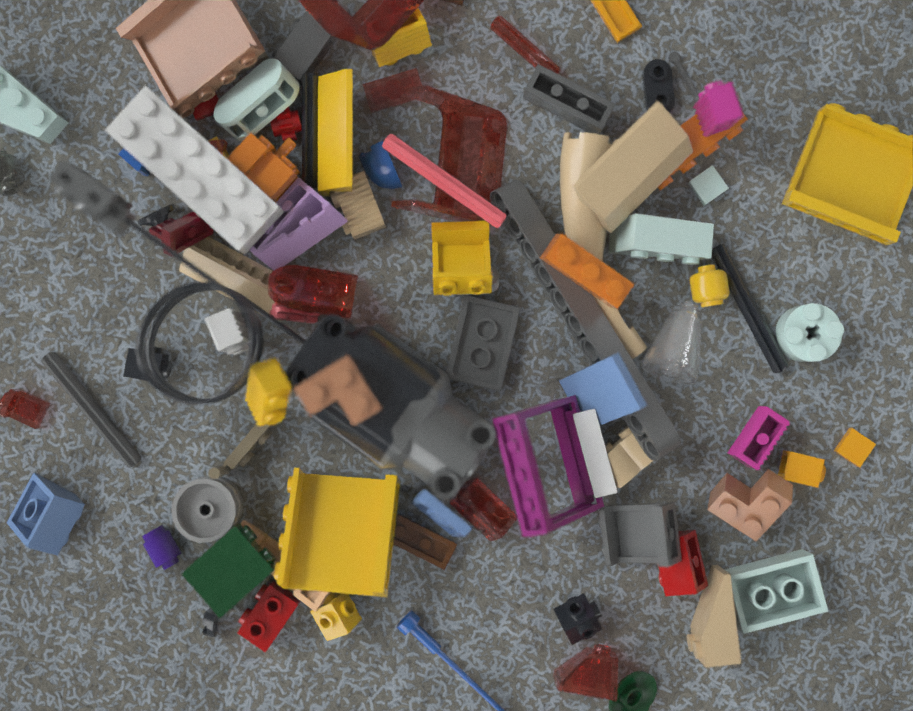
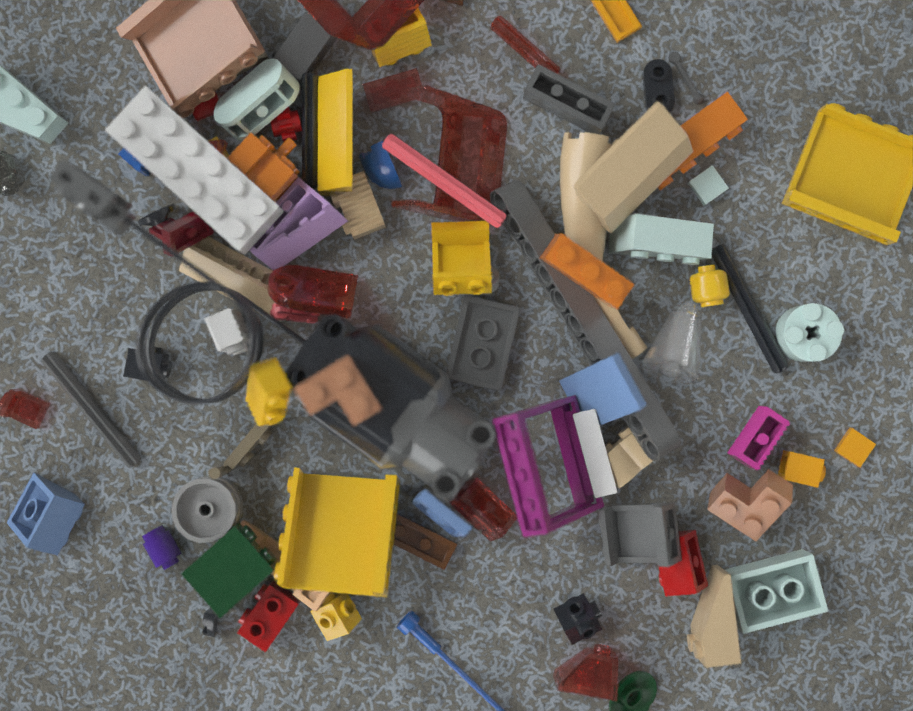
(718, 108): dark pink brick -> none

